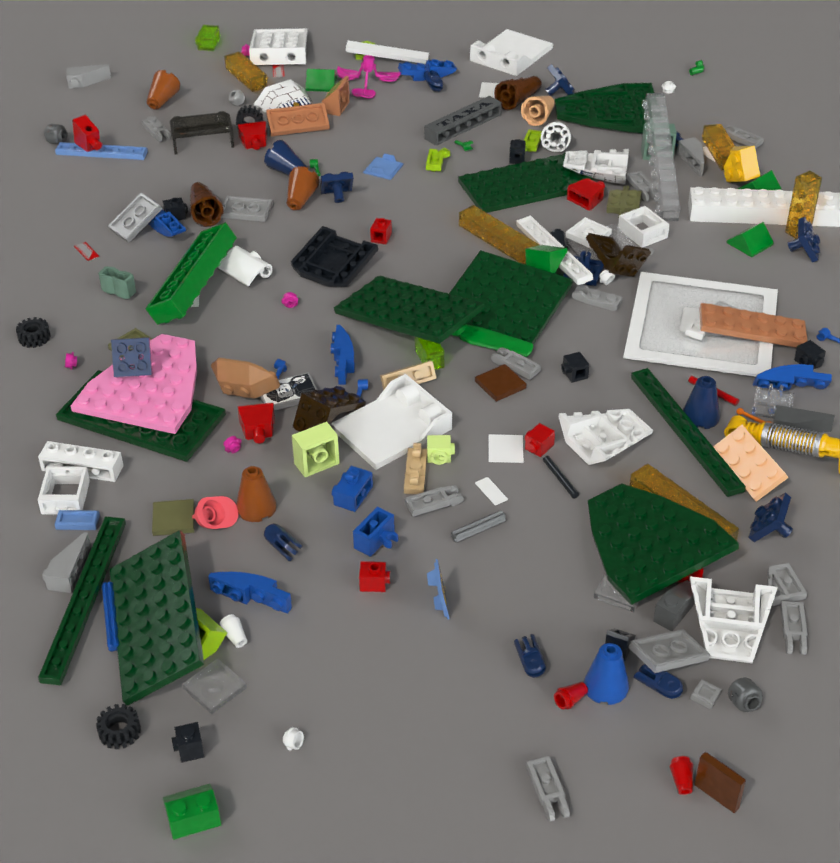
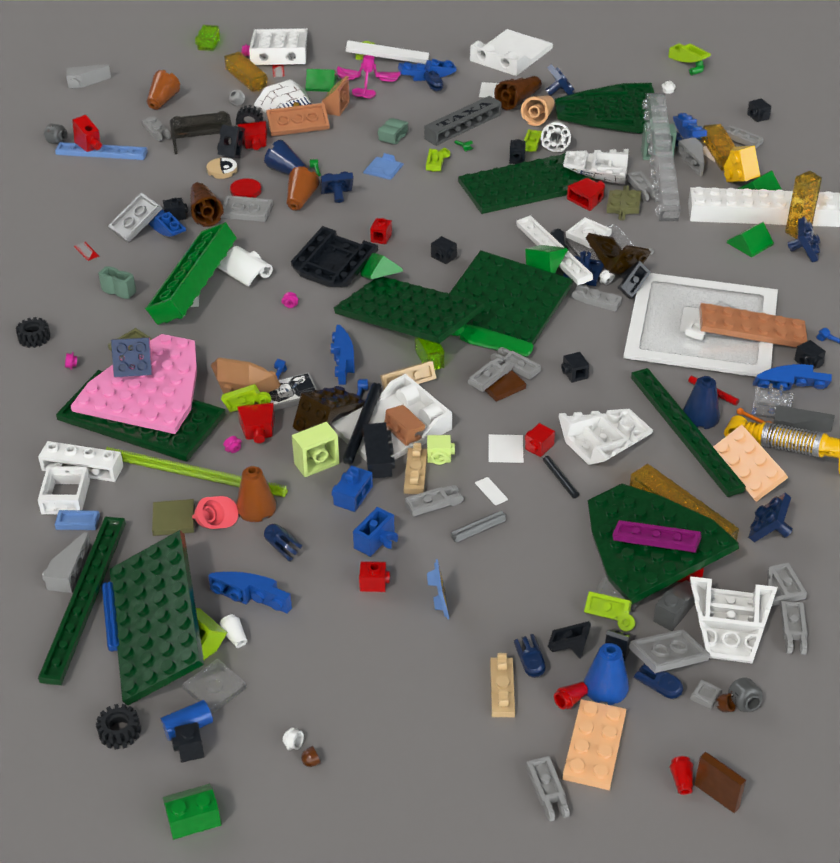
(192, 471): none -> lime axle
(196, 712): none -> blue brick
(222, 168): none -> tan tile
(237, 135): none -> black brick
(245, 396): none -> lime hinge
(246, 188): none -> red tile
(310, 757): none -> reddish brown hinge
(364, 418): none -> black axle
(378, 449): none -> black brick
(379, 266): none -> slope
(393, 130): none -> sand green brick
(403, 424): none -> nougat hinge
(443, 250): none -> black brick
(490, 373): none -> light grey hinge
(495, 233): clear yellow brick -> none
(502, 686): none -> tan plate
(570, 637): none -> black slope
(594, 744): none -> light nougat plate
(610, 608): none -> lime hinge
(633, 279): none -> black slope
(656, 232): white window -> none
(657, 536): none -> magenta plate
(687, 53): none -> lime slope
(688, 126): none -> blue slope
(725, 703): none -> reddish brown hinge
(759, 110): none -> black brick

